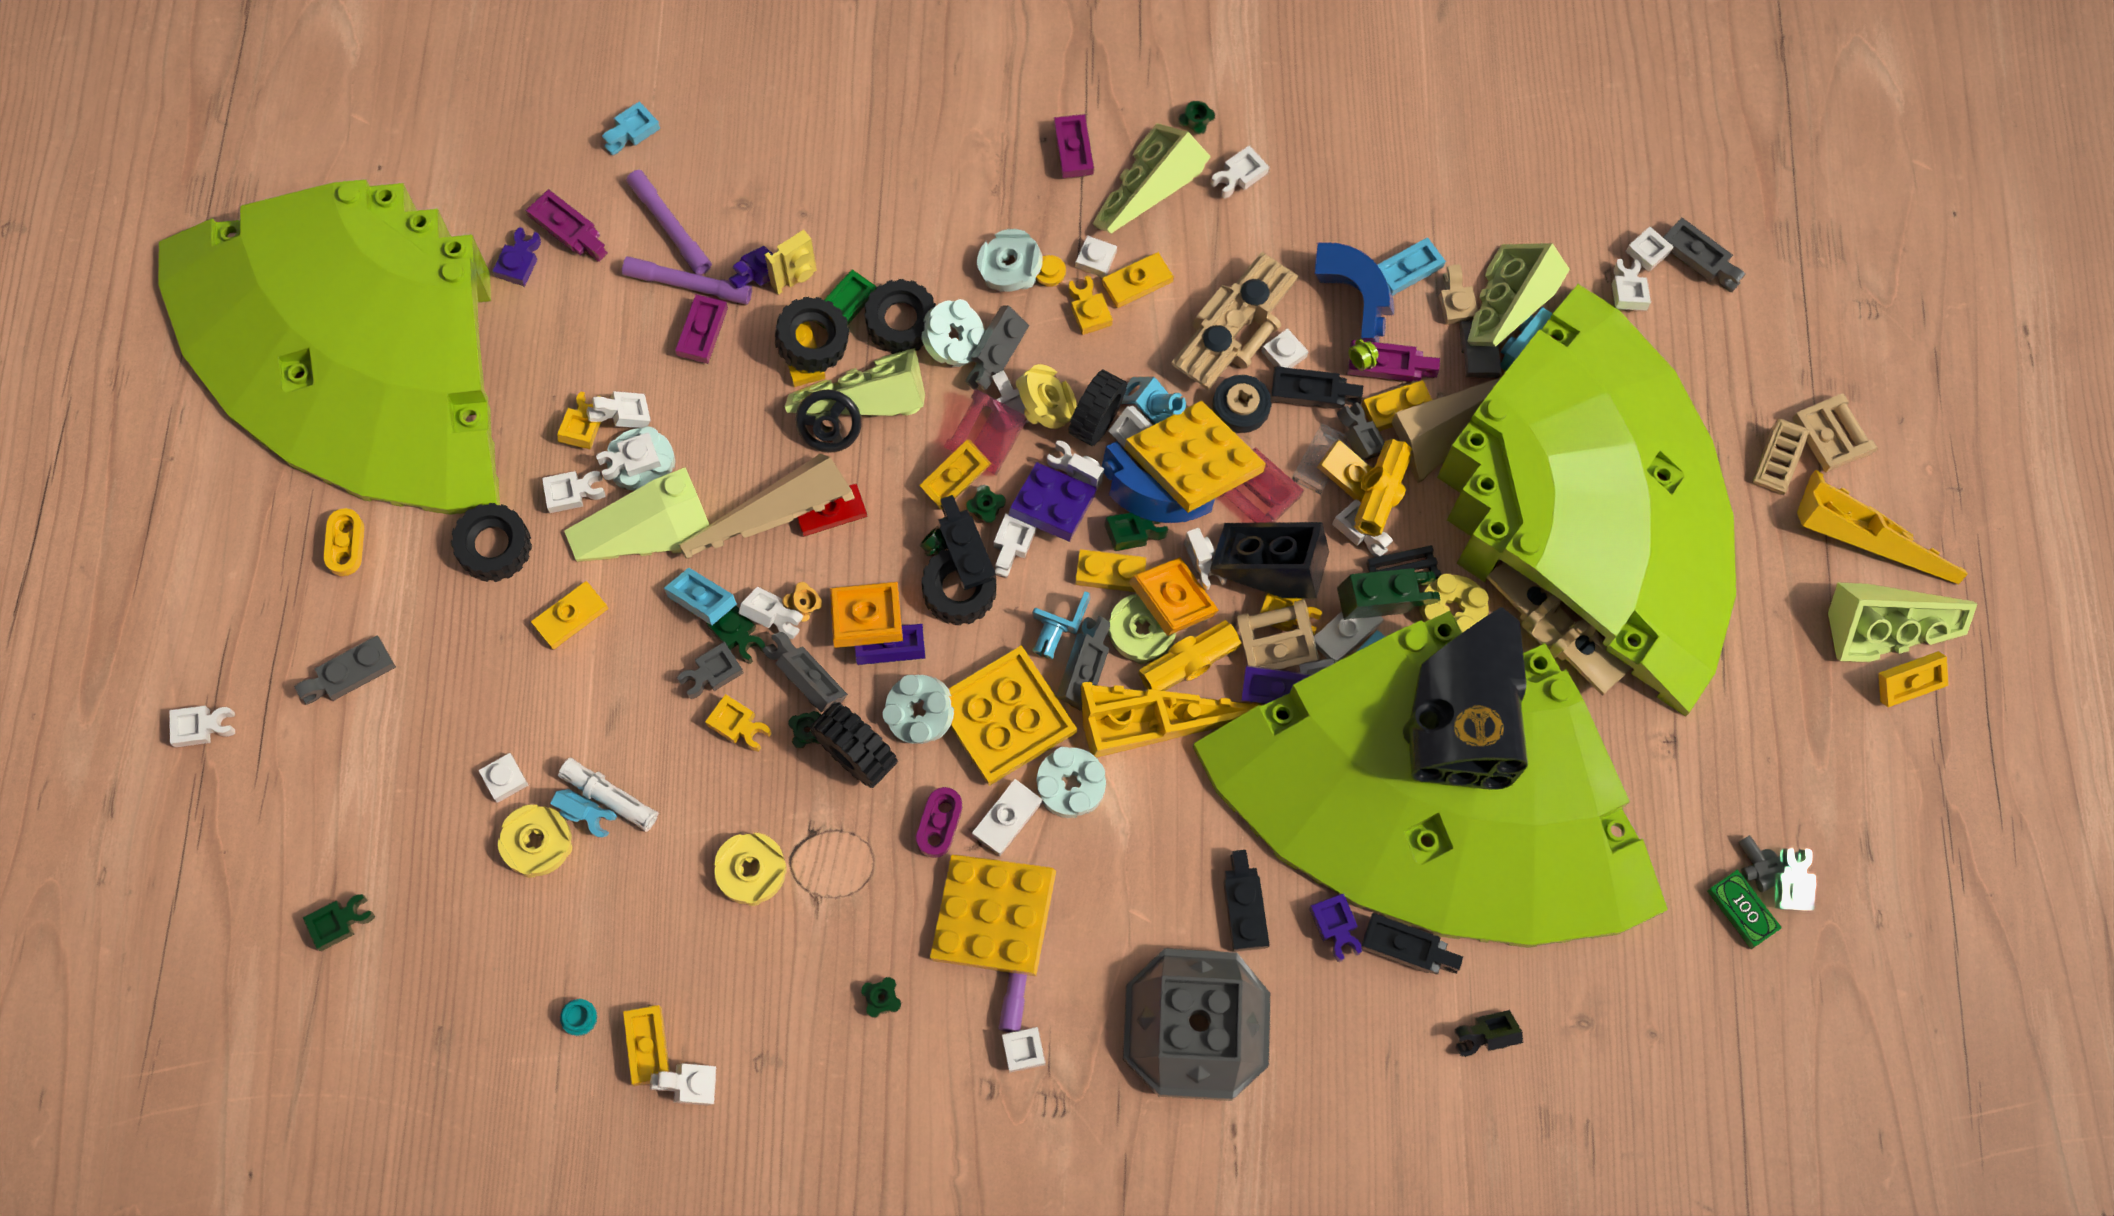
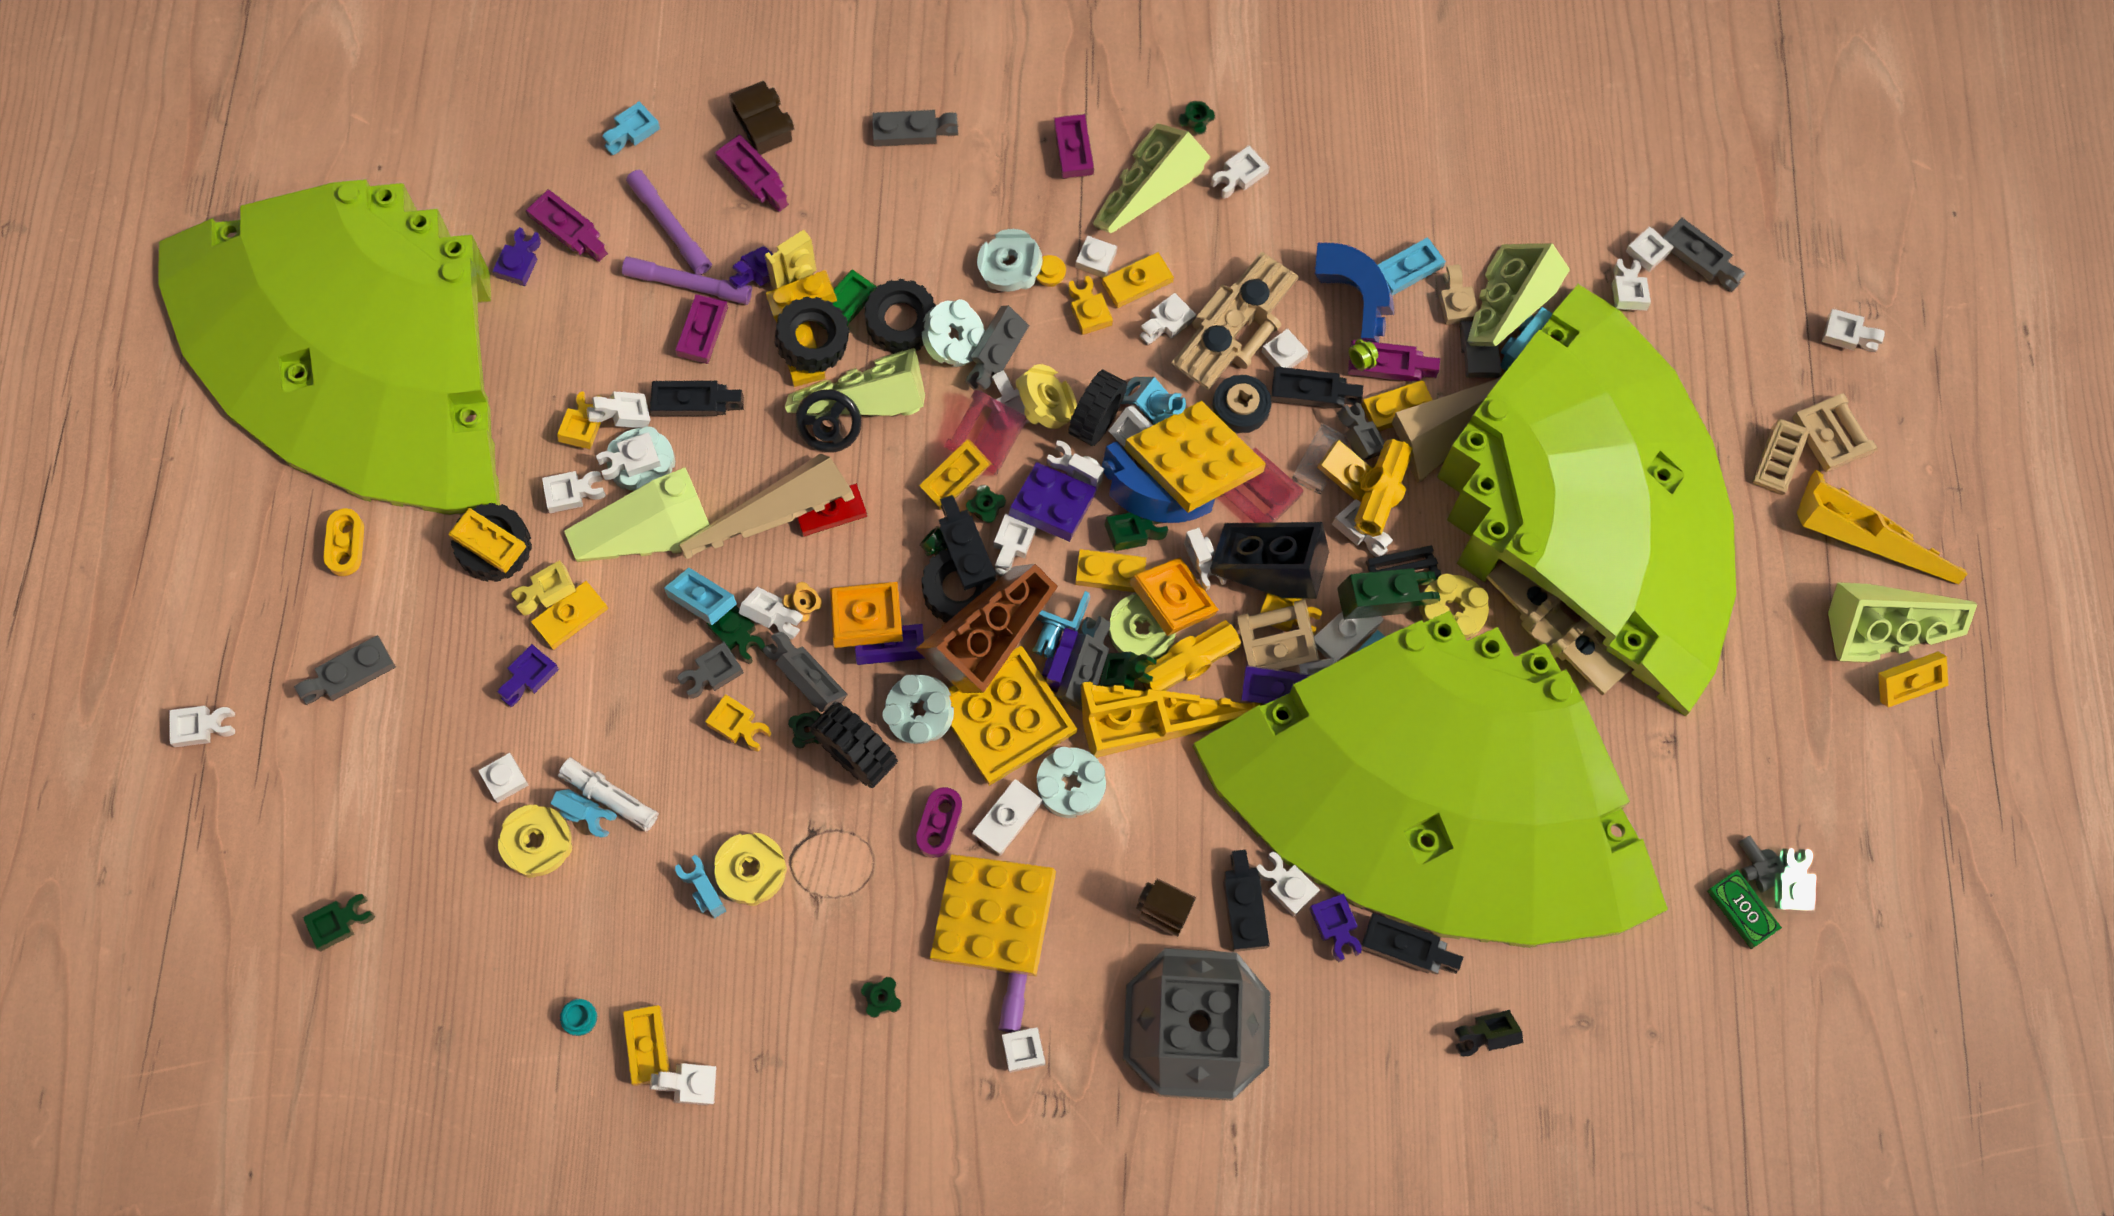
(487, 540): none -> yellow plate
(529, 671): none -> dark purple plate
(547, 588): none -> light yellow plate
(693, 398): none -> black hinge
(706, 895): none -> medium azure plate
(753, 172): none -> magenta hinge
(761, 117): none -> dark brown brick
(812, 286): none -> yellow plate
(912, 127): none -> dark grey plate
(987, 630): none -> dark orange wedge
(1056, 666): none -> dark purple plate
(1124, 668): none -> dark green plate
(1165, 906): none -> dark brown brick
(1168, 318): none -> white plate
(1290, 888): none -> white plate
(1471, 709): black panel -> none
(1848, 331): none -> white plate

